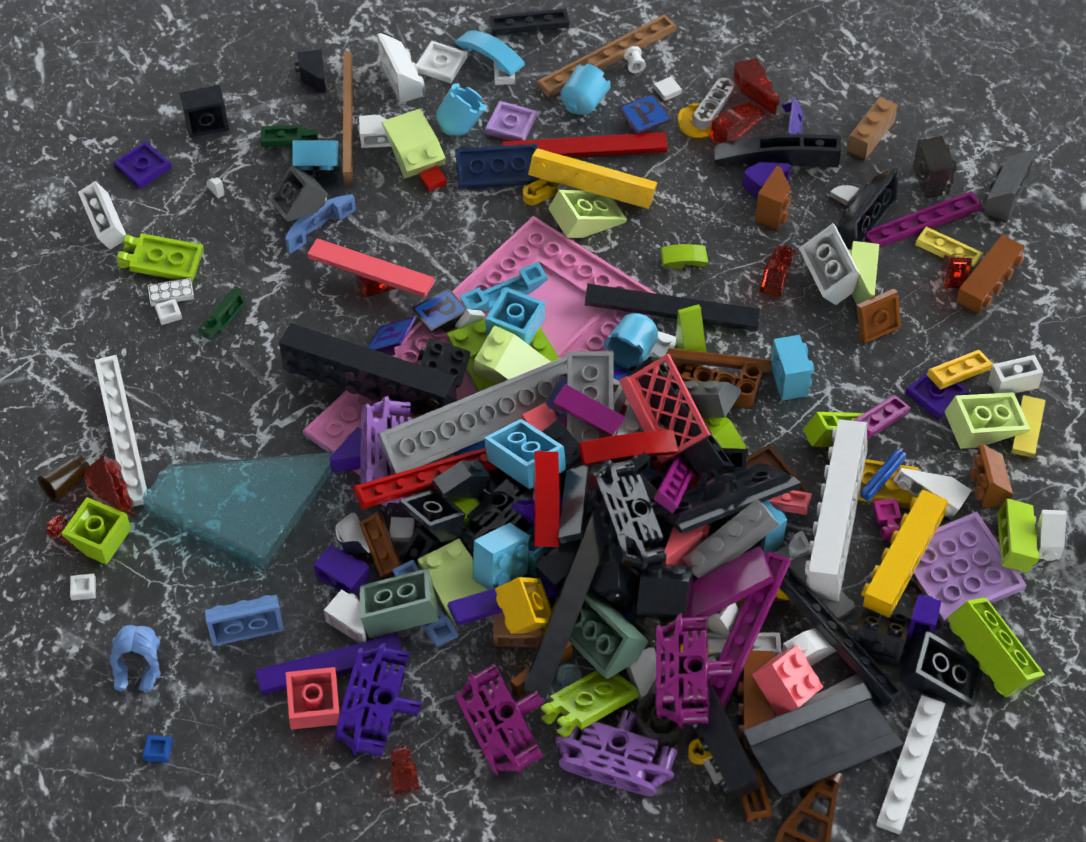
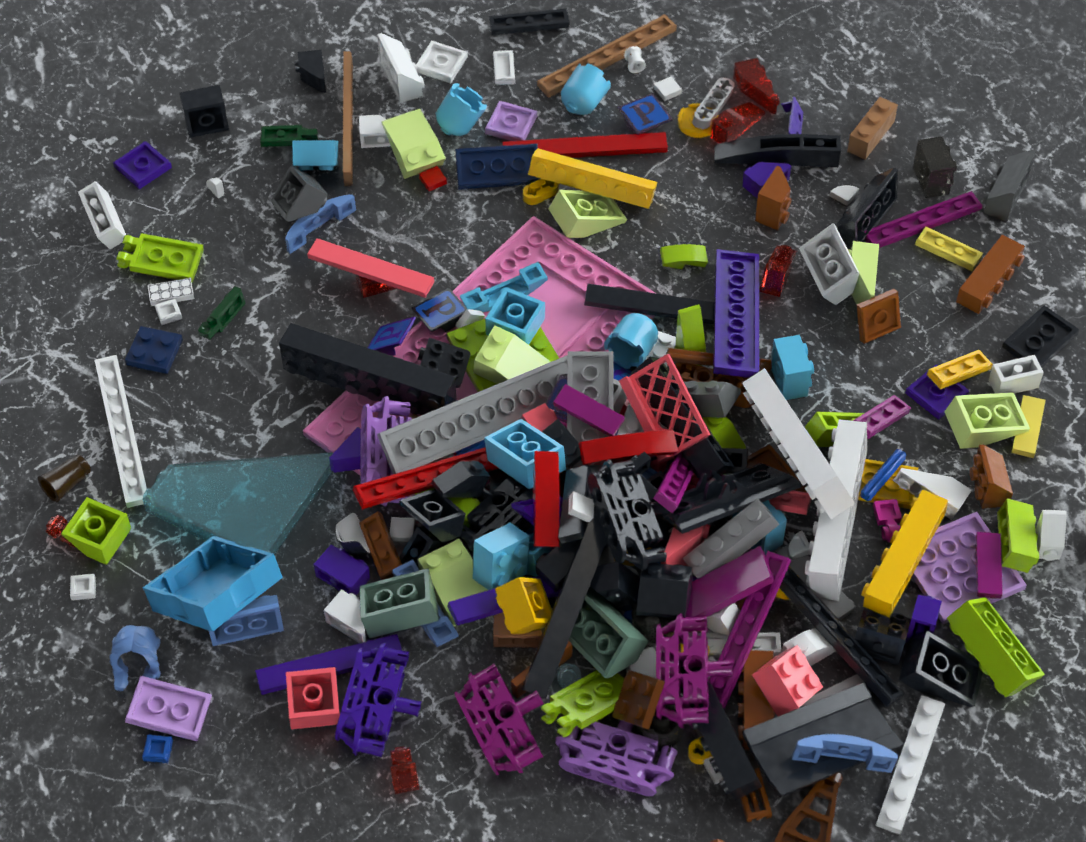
(107, 481): clear red slope -> none
(154, 349): none -> dark blue plate
(168, 708): none -> lavender tile
(213, 583): none -> dark azure tile
(492, 48): medium azure slope -> none
(581, 507): none -> white tile
(638, 699): none -> reddish brown plate
(736, 314): none -> dark purple plate
(797, 444): none -> white brick
(848, 747): none -> medium blue slope
(955, 270): clear red slope -> none
(988, 565): none -> magenta tile
(1041, 336): none -> black plate

